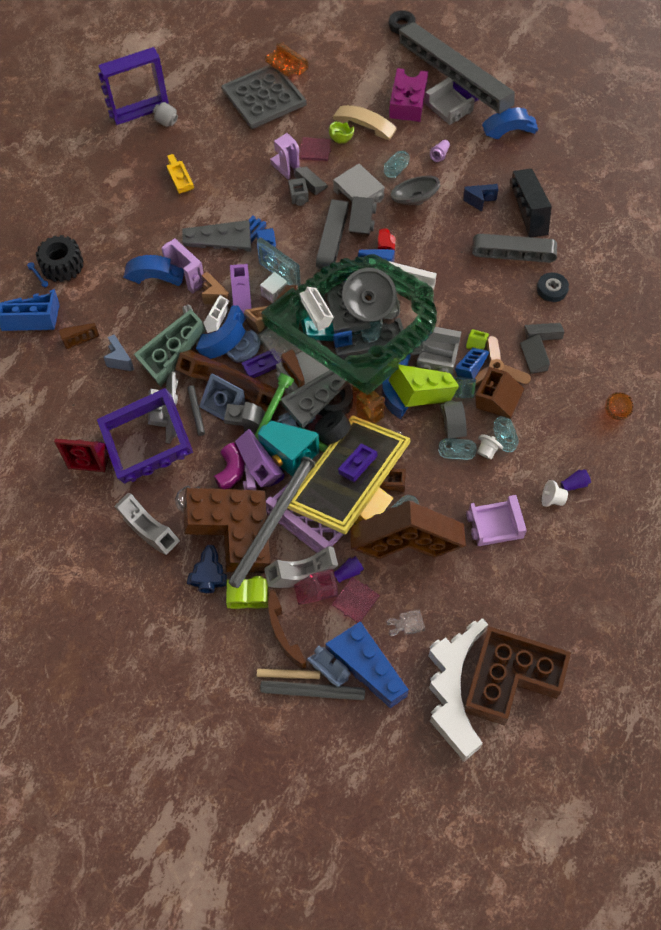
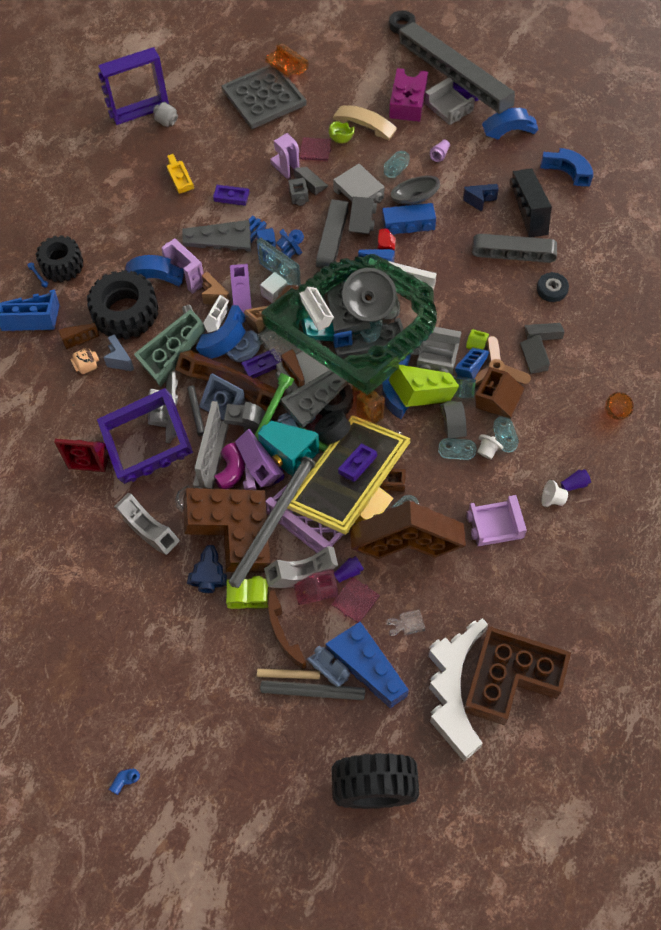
(84, 360): none -> light nougat head
(117, 287): none -> black tyre
(123, 778): none -> blue arm
(210, 449): none -> light grey fence
(231, 195): none -> dark purple plate
(289, 244): none -> blue hips
(375, 781): none -> black tyre
(409, 218): none -> blue brick
(570, 162): none -> blue arch

